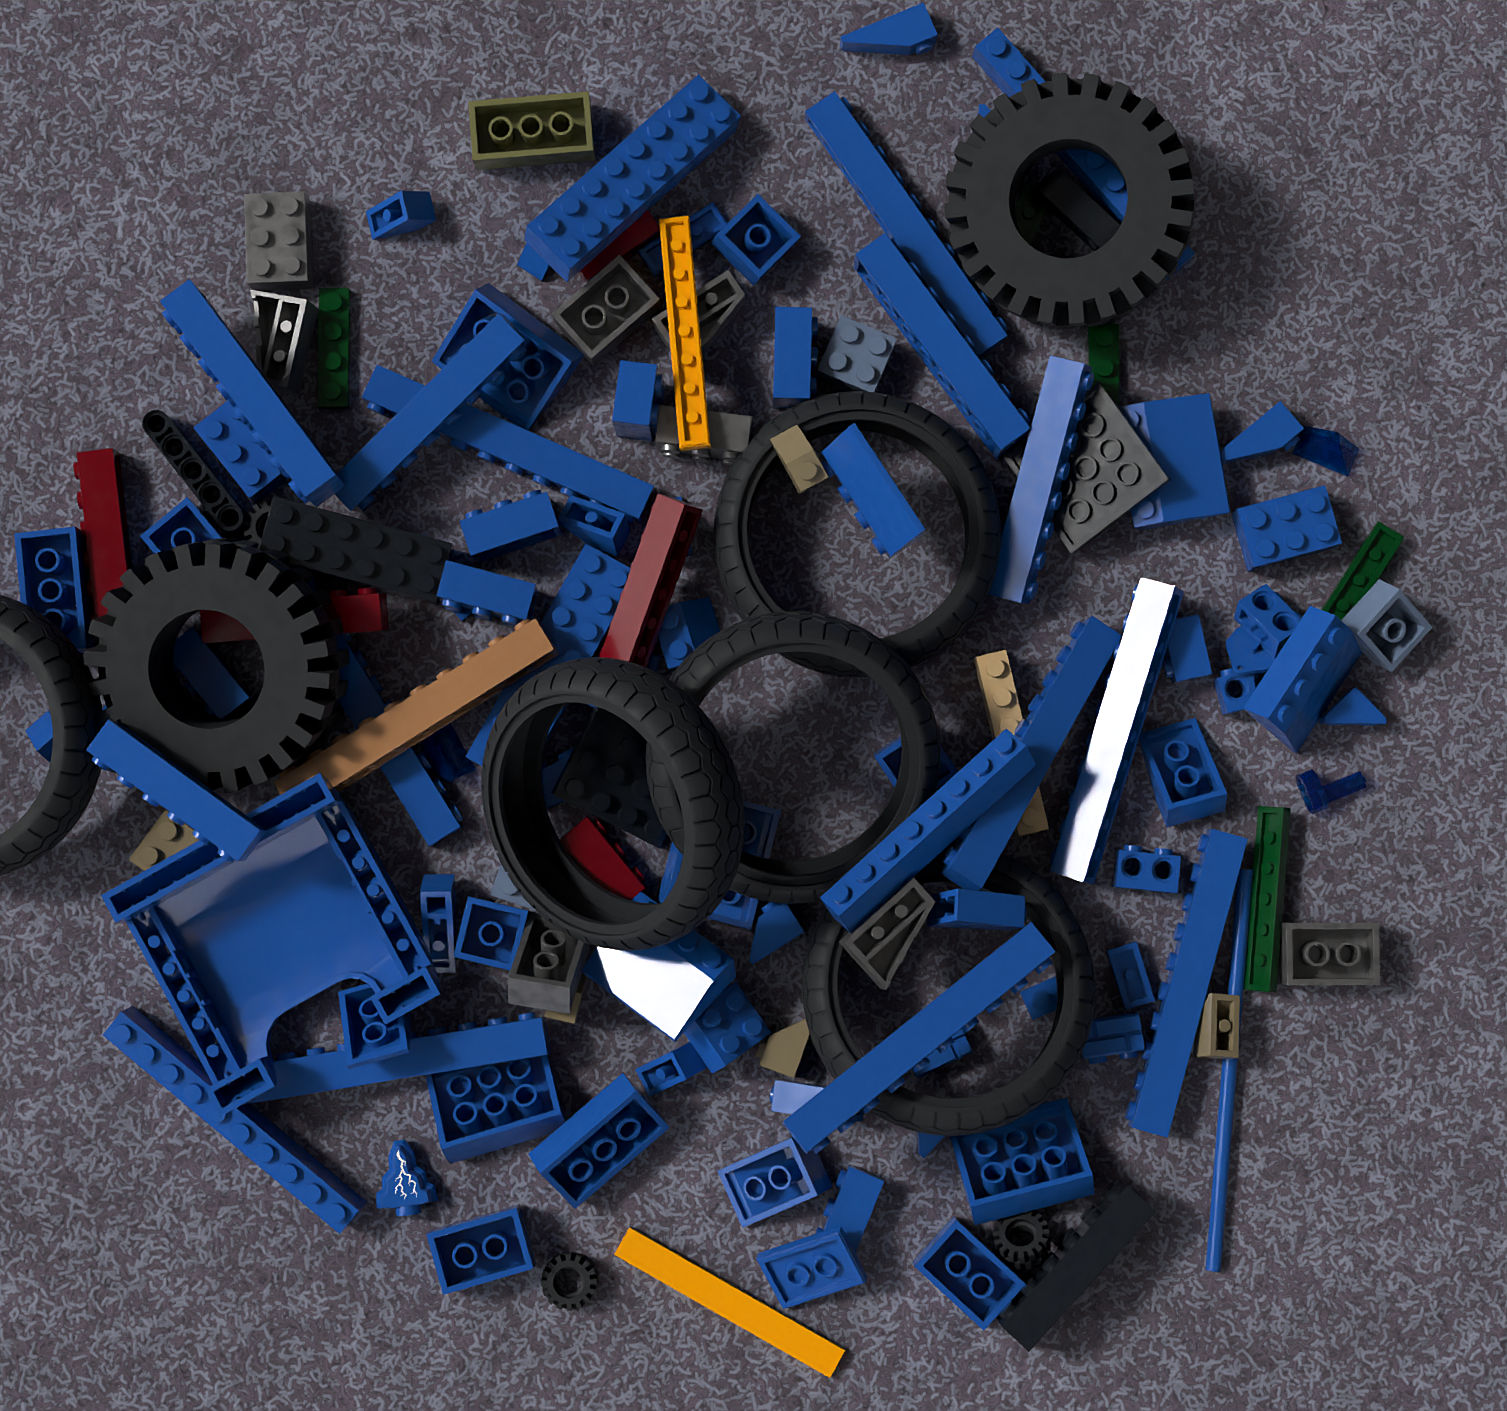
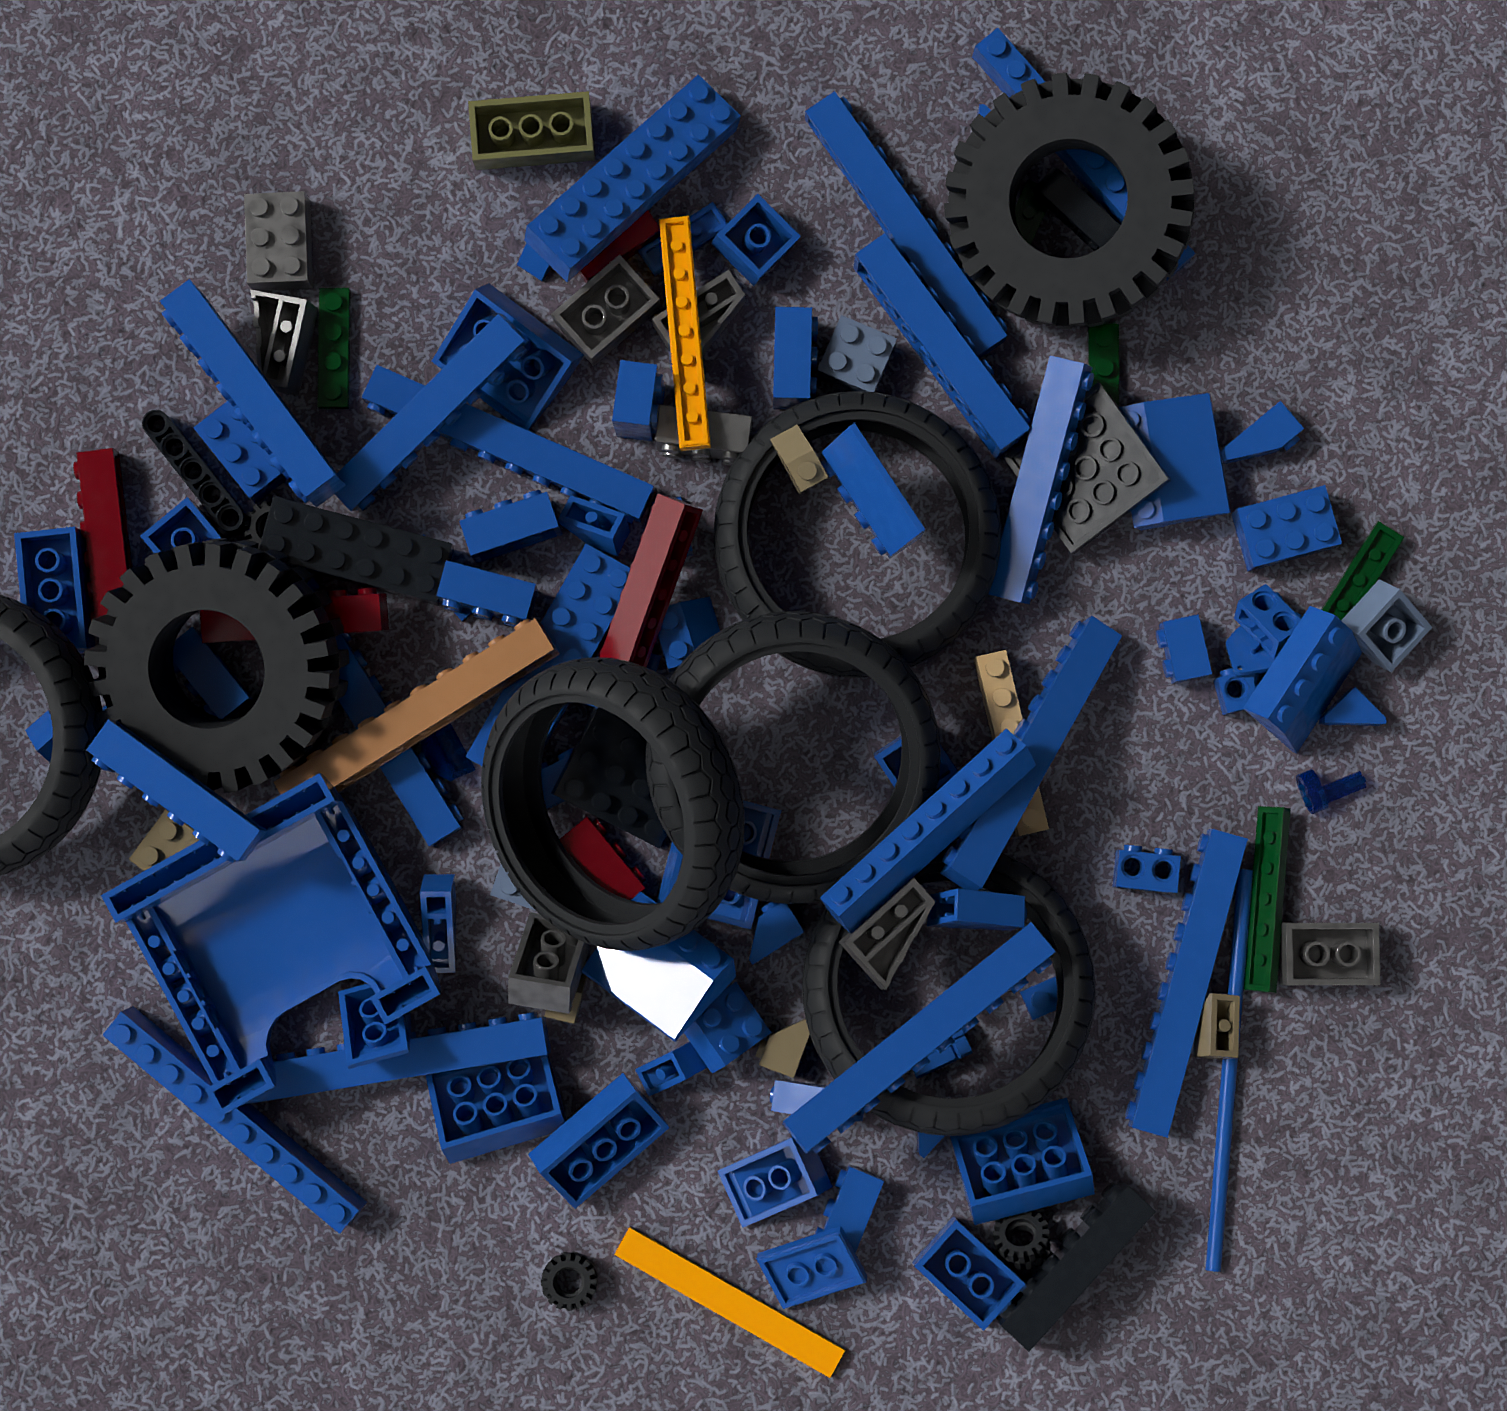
(401, 214): blue slope -> none
(405, 1183): blue rock -> none
(481, 1249): blue brick -> none
(490, 933): blue brick -> none
(897, 34): blue slope -> none
(1113, 1036): blue brick -> none
(1116, 730): brick -> none
(1130, 975): blue plate -> none
(1182, 772): blue slope -> none
(1326, 449): clear blue slope -> none

